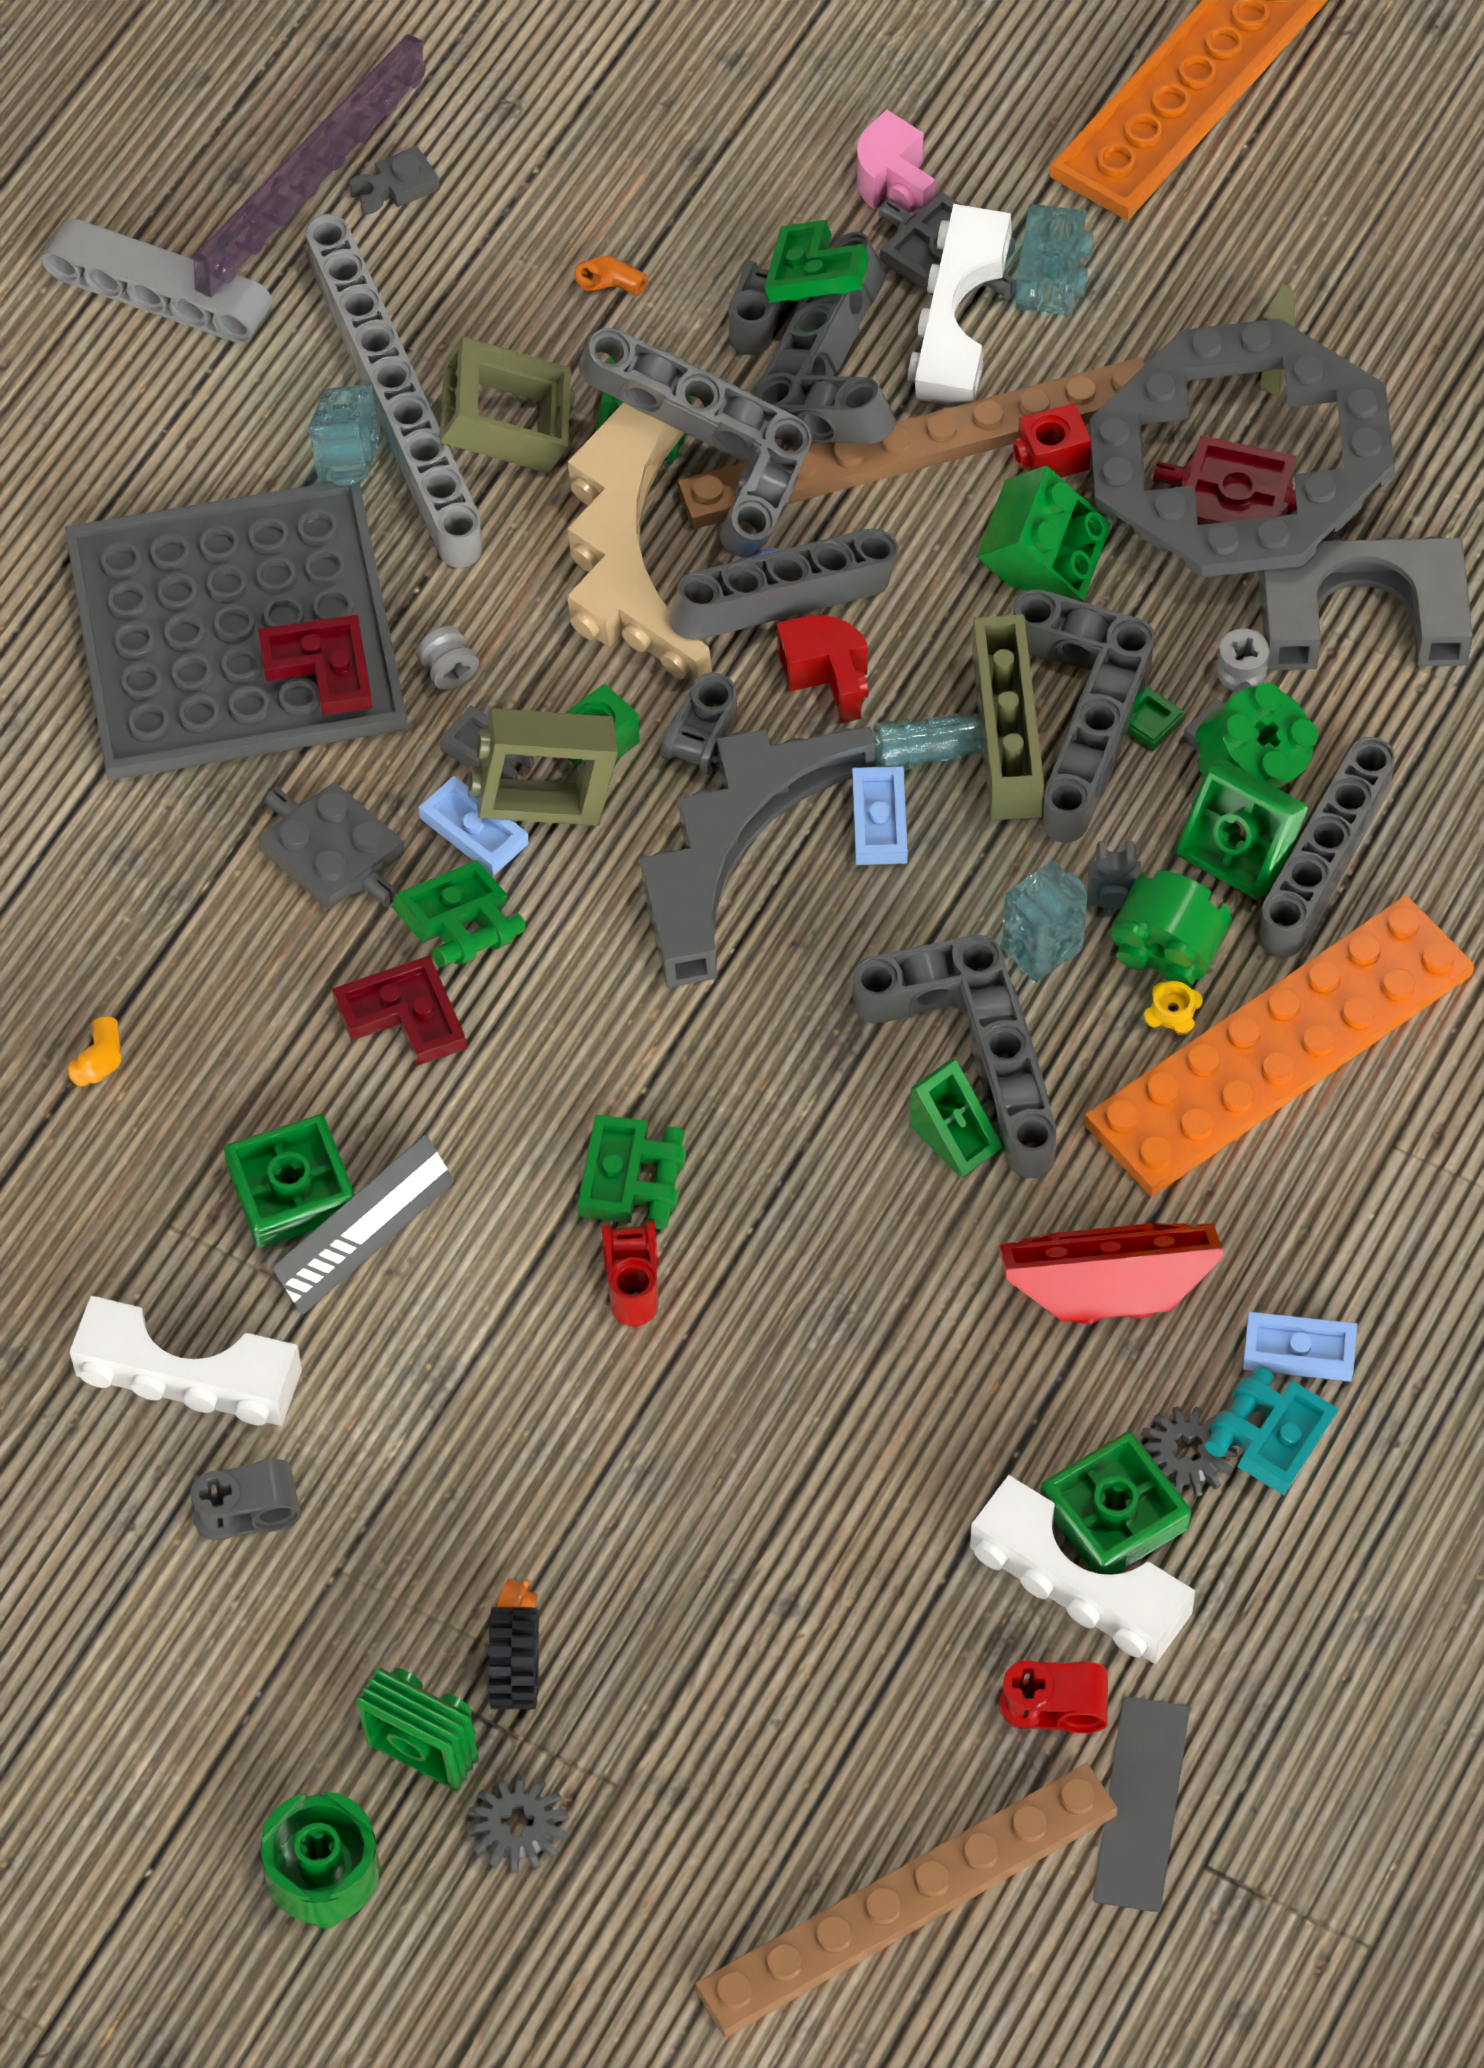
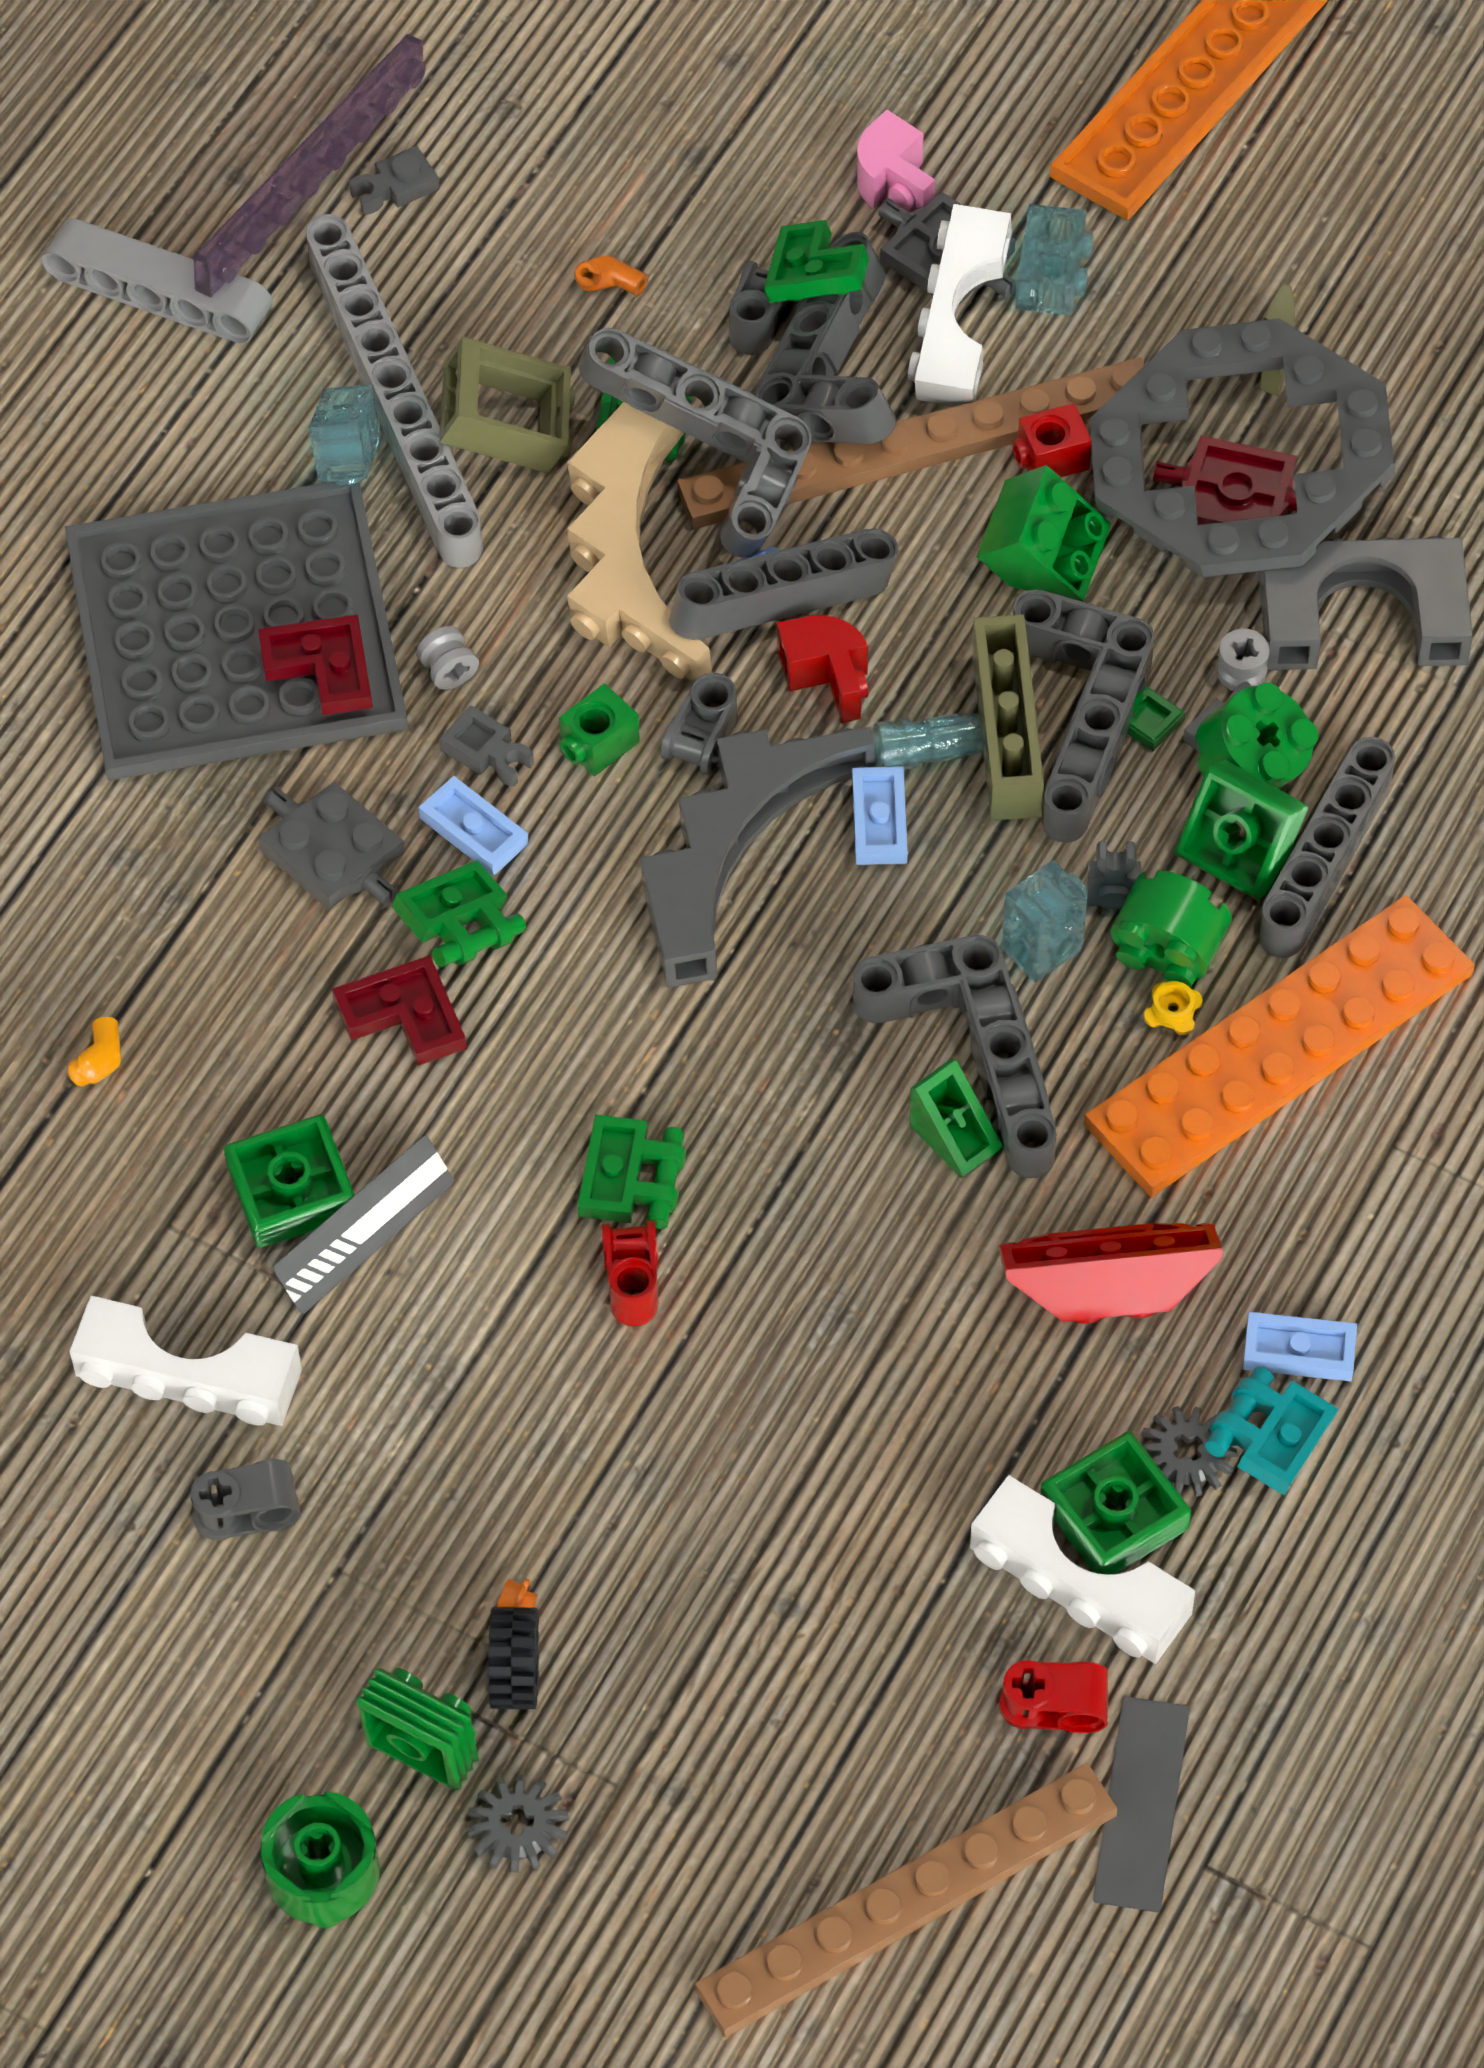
(544, 735): olive window -> none

